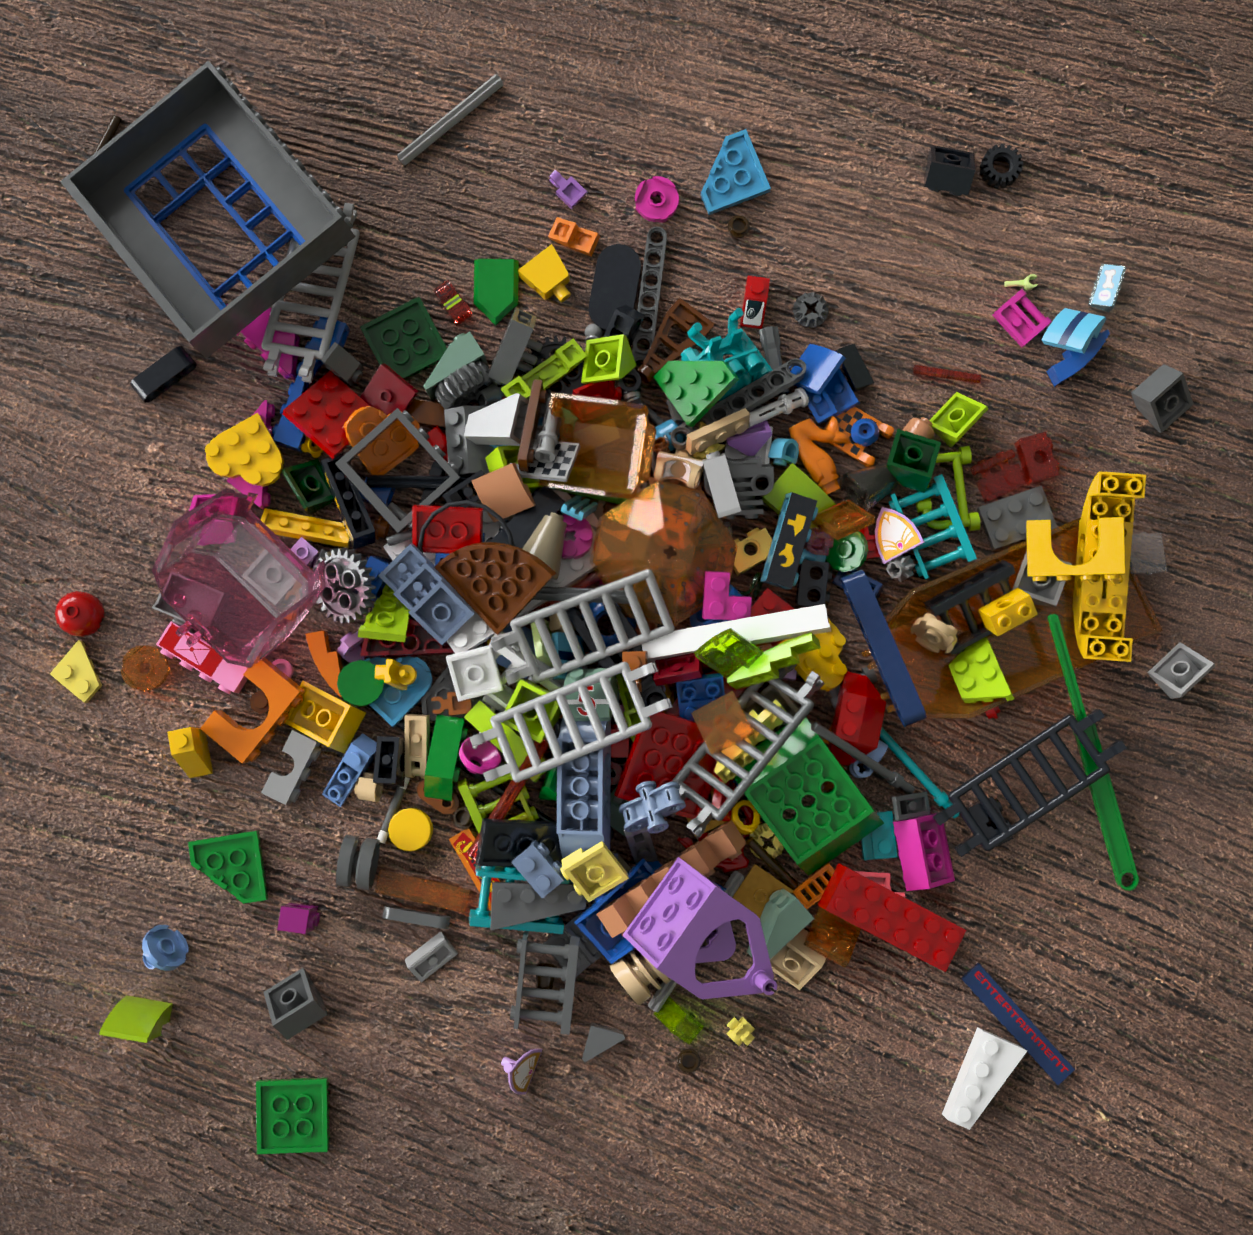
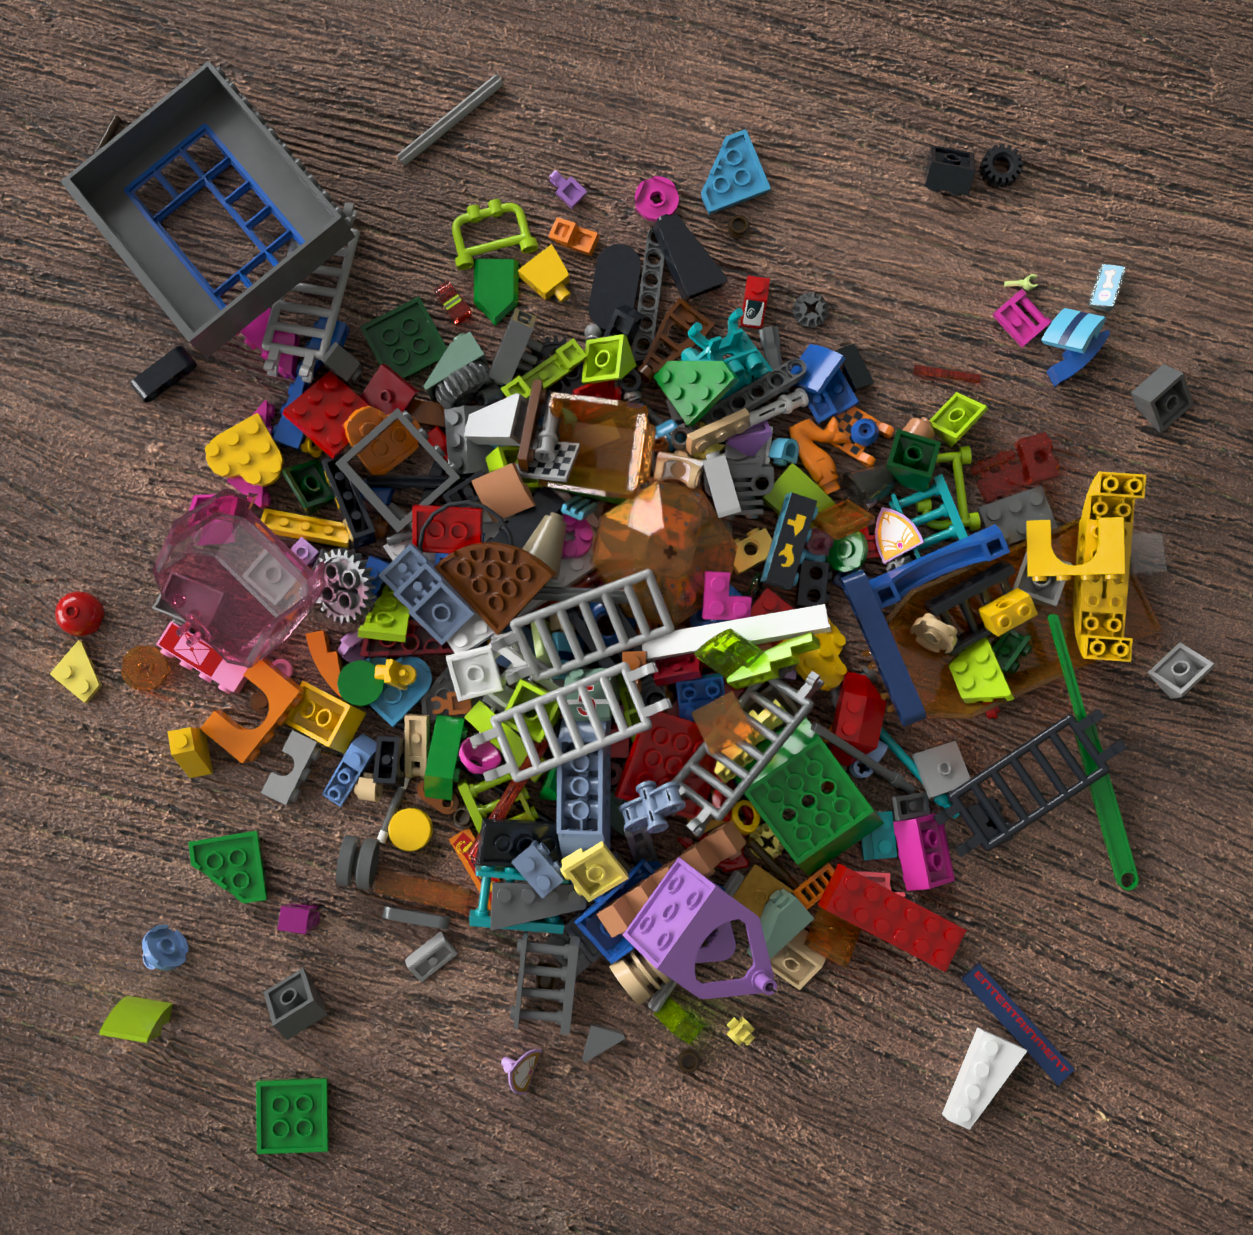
(474, 214): none -> lime bar
(686, 258): none -> black slope
(941, 769): none -> light grey plate
(978, 547): none -> blue arch
(1011, 649): none -> dark green bracket

